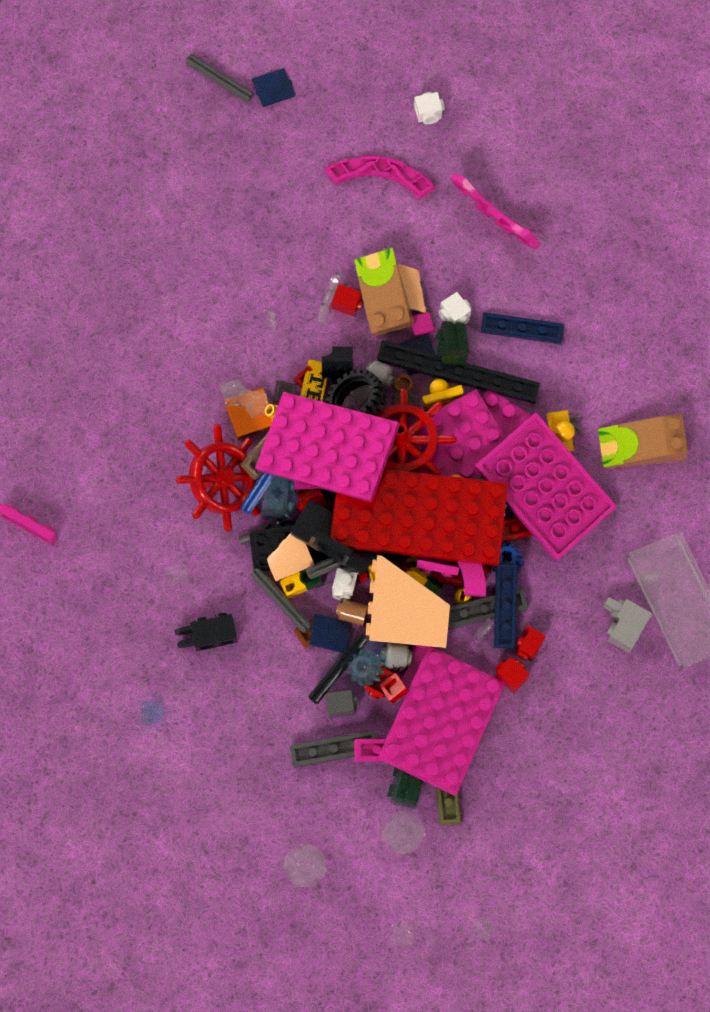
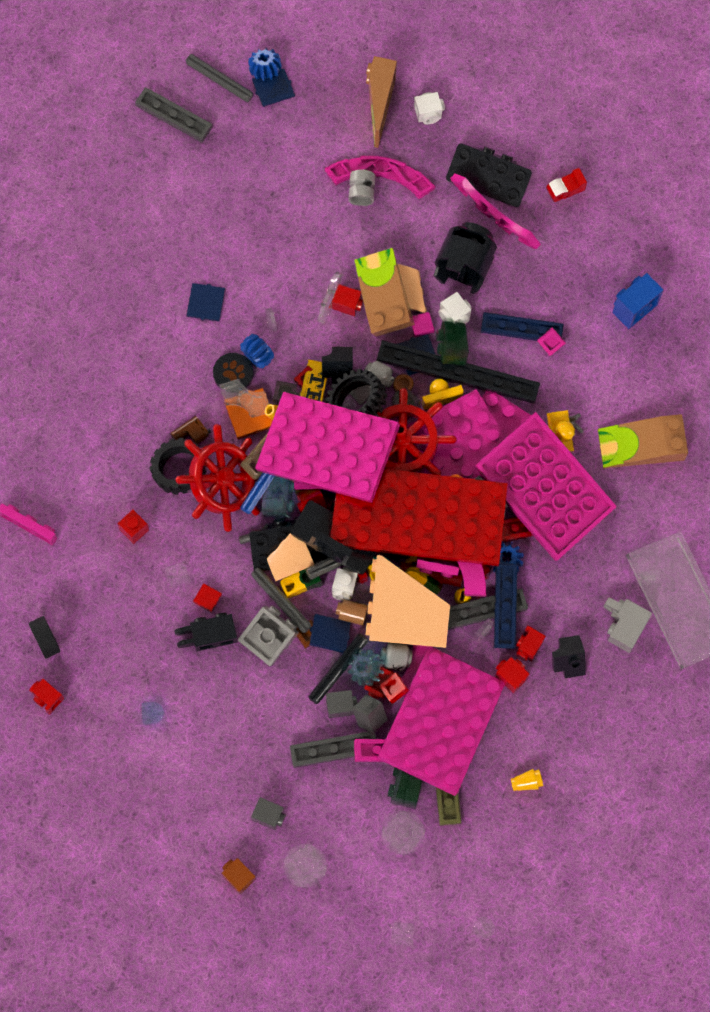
(44, 637): none -> black tyre
(46, 695): none -> red brick
(133, 526): none -> red brick
(161, 457): none -> black tyre
(173, 114): none -> dark grey plate
(194, 429): none -> reddish brown piece
(205, 302): none -> dark blue piece
(207, 598): none -> red tile
(233, 367): none -> black tile
(238, 875): none -> dark orange brick
(257, 351): none -> blue gear
(265, 64): none -> blue gear
(268, 814): none -> dark grey brick
(269, 634): none -> light grey plate
(361, 187): none -> light grey wheel
(362, 594): none -> clear tile
(369, 714): none -> dark grey brick
(381, 81): none -> medium nougat slope
(466, 251): none -> black piece
(491, 173): none -> black bracket
(527, 781): none -> yellow cone
(551, 341): none -> dark pink tile
(567, 185): none -> red leg
(569, 657): none -> black brick
(637, 300): none -> blue brick

